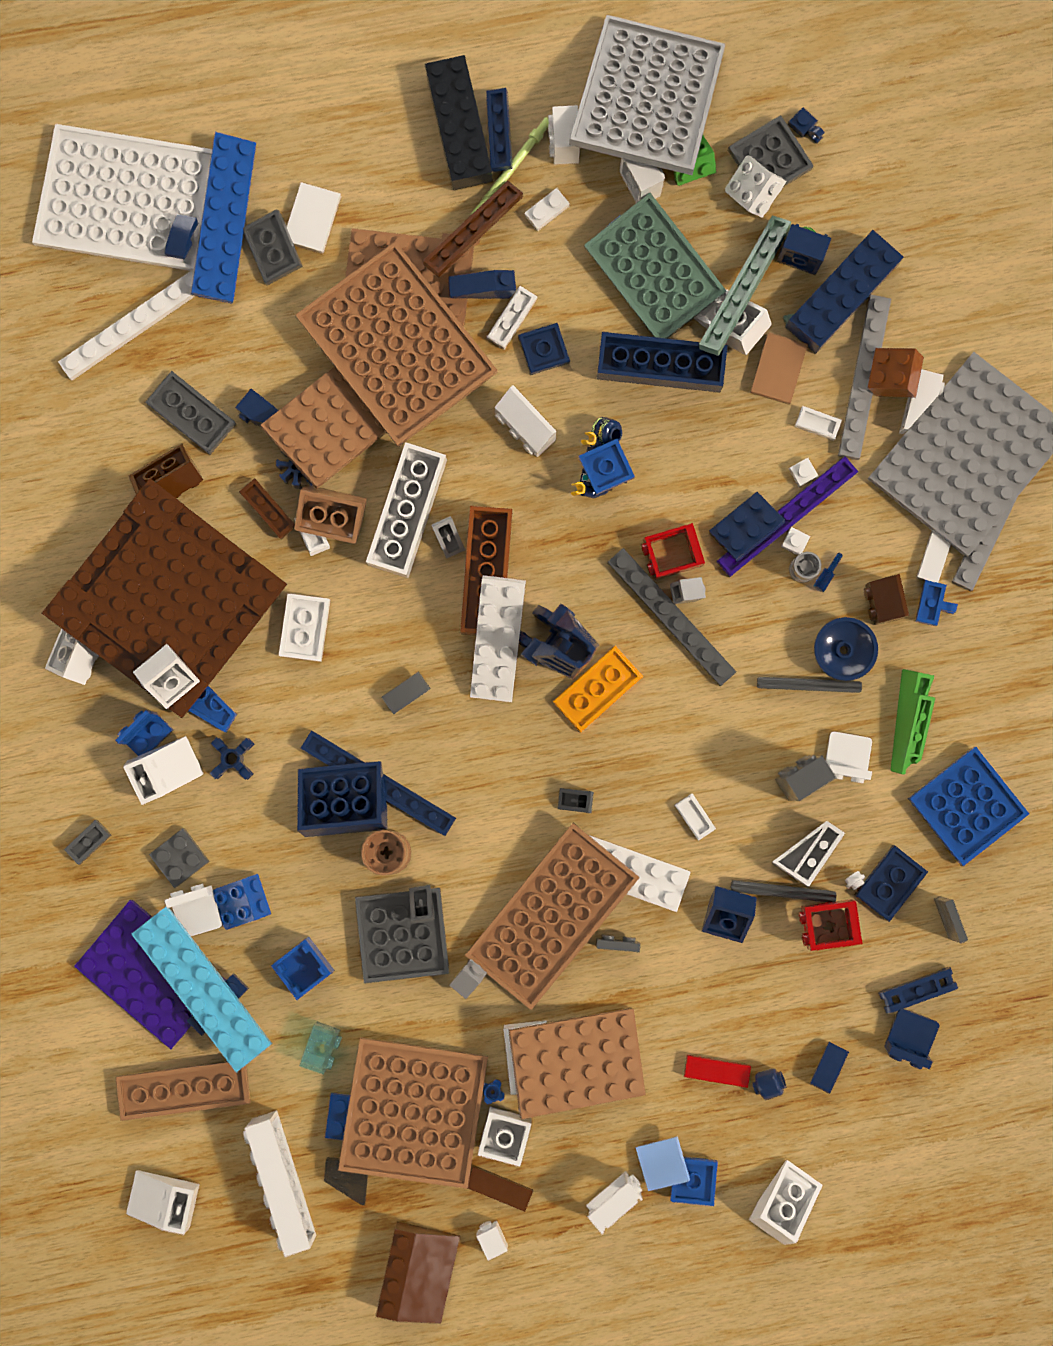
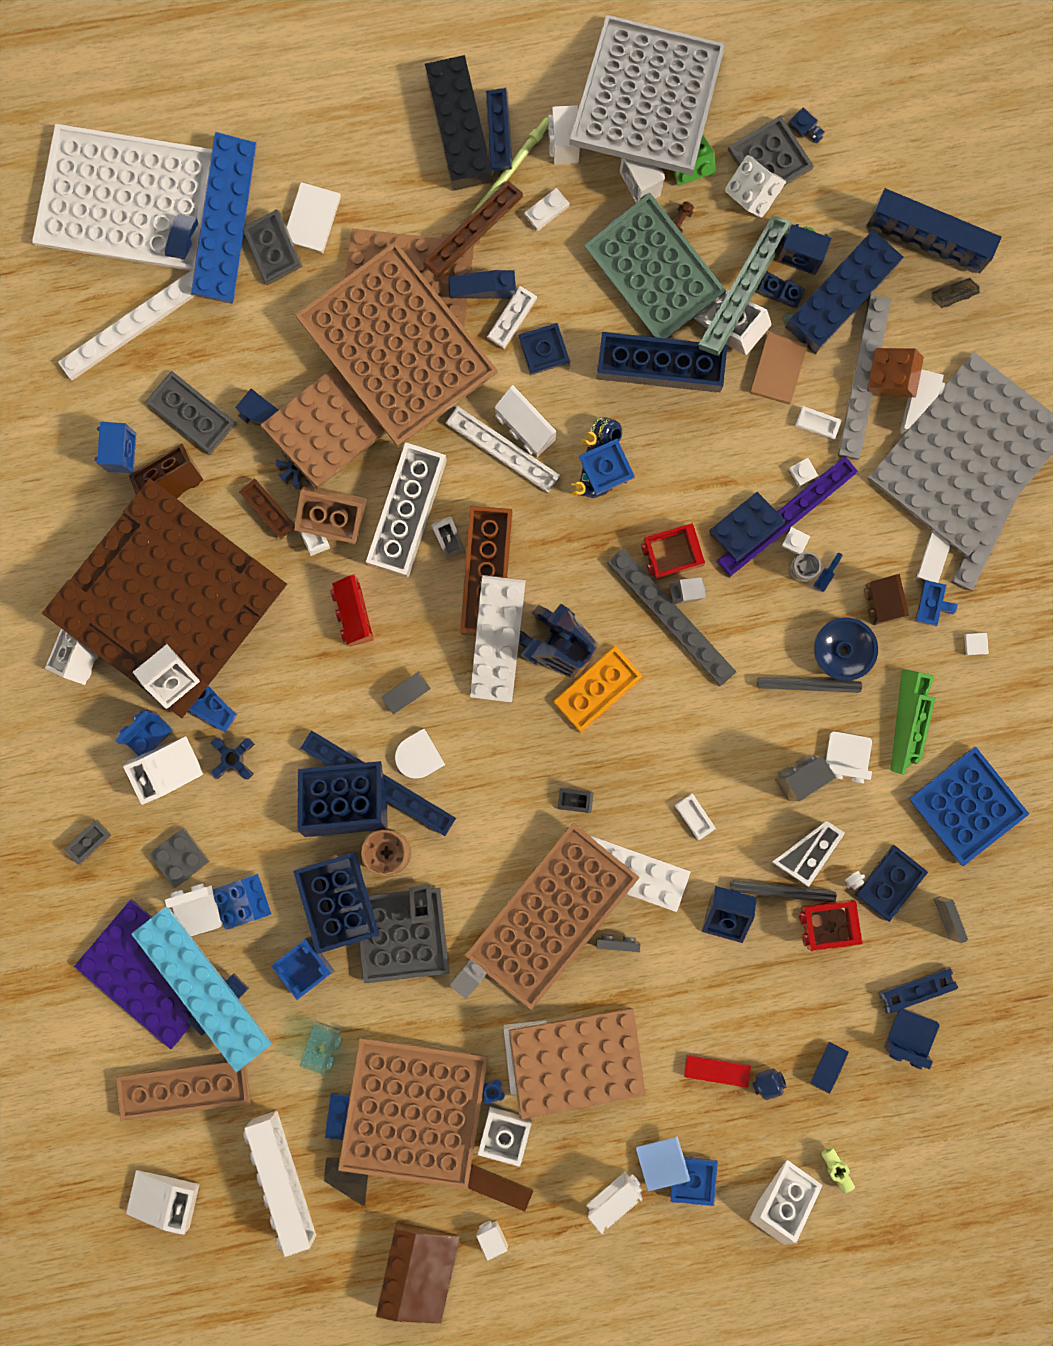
(116, 447): none -> blue container
(304, 627): white plate -> none
(336, 902): none -> dark blue slope
(351, 611): none -> red slope
(418, 756): none -> white tile
(502, 449): none -> white tile
(685, 210): none -> reddish brown bar
(779, 290): none -> dark blue slope
(833, 1162): none -> yellowish green axle
(933, 231): none -> dark blue brick
(955, 292): none -> clear smoke plate
(976, 644): none -> white tile

